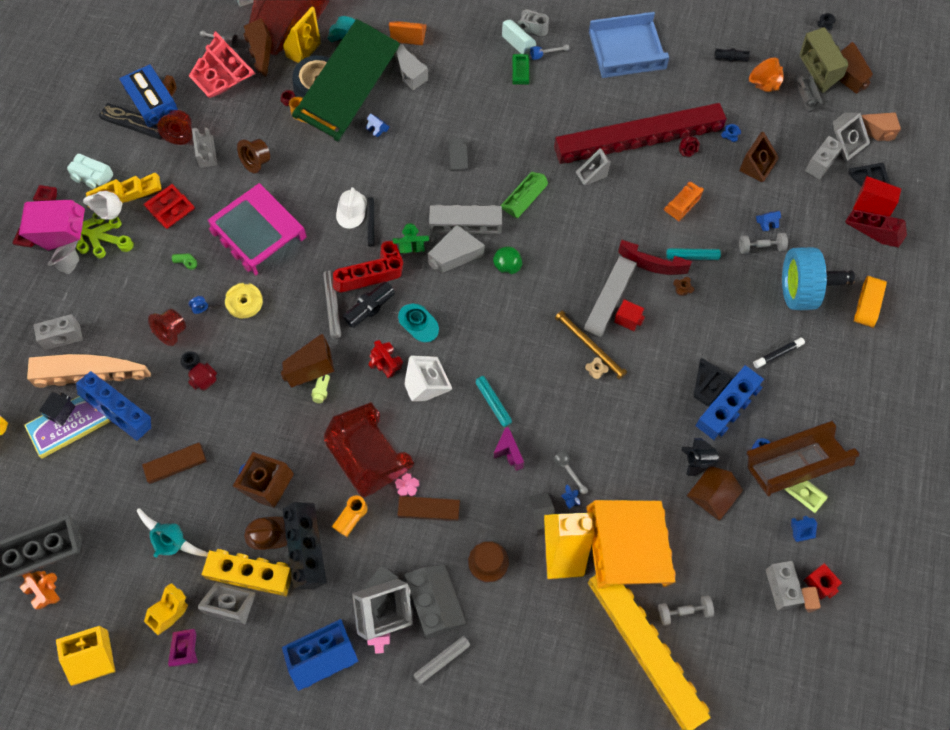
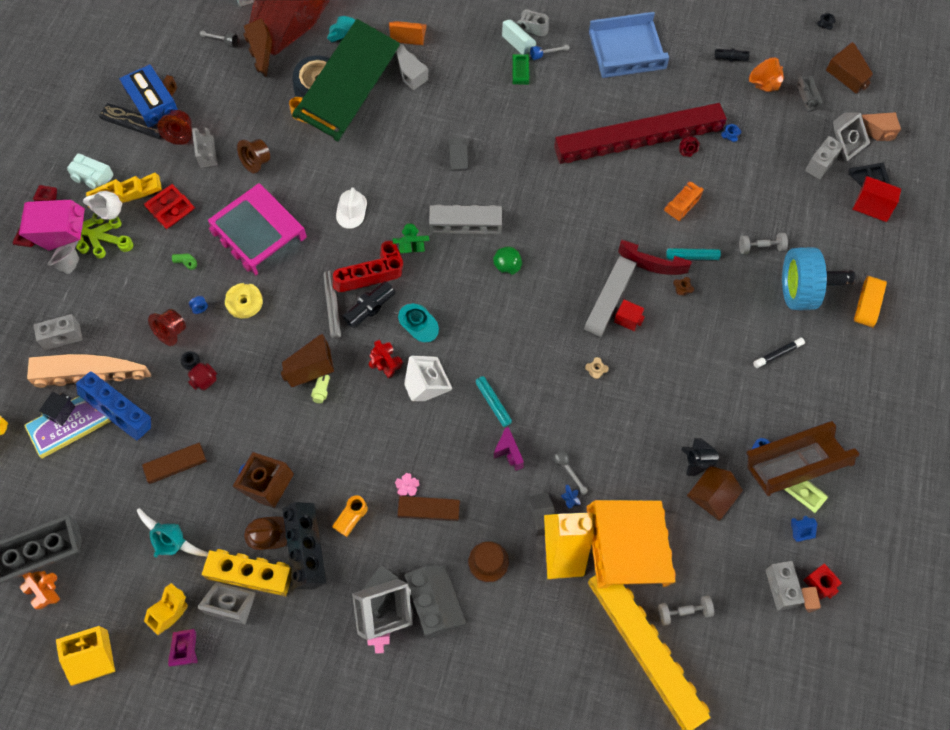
(219, 68): coral wedge -> none
(286, 96): dark red plate -> none
(303, 37): yellow slope -> none
(319, 655): blue slope -> none
(364, 450): clear red windscreen -> none
(370, 222): black bar -> none
(379, 125): tile -> none
(441, 660): light grey axle -> none
(455, 250): light grey slope -> none
(525, 194): bright green slope -> none
(591, 345): pearl gold bar -> none
(594, 168): light grey slope -> none
(710, 382): black wing -> none
(744, 379): blue brick -> none
(759, 159): reddish brown slope -> none
(771, 217): blue tile -> none
(823, 58): olive slope -> none
(881, 228): dark red slope -> none

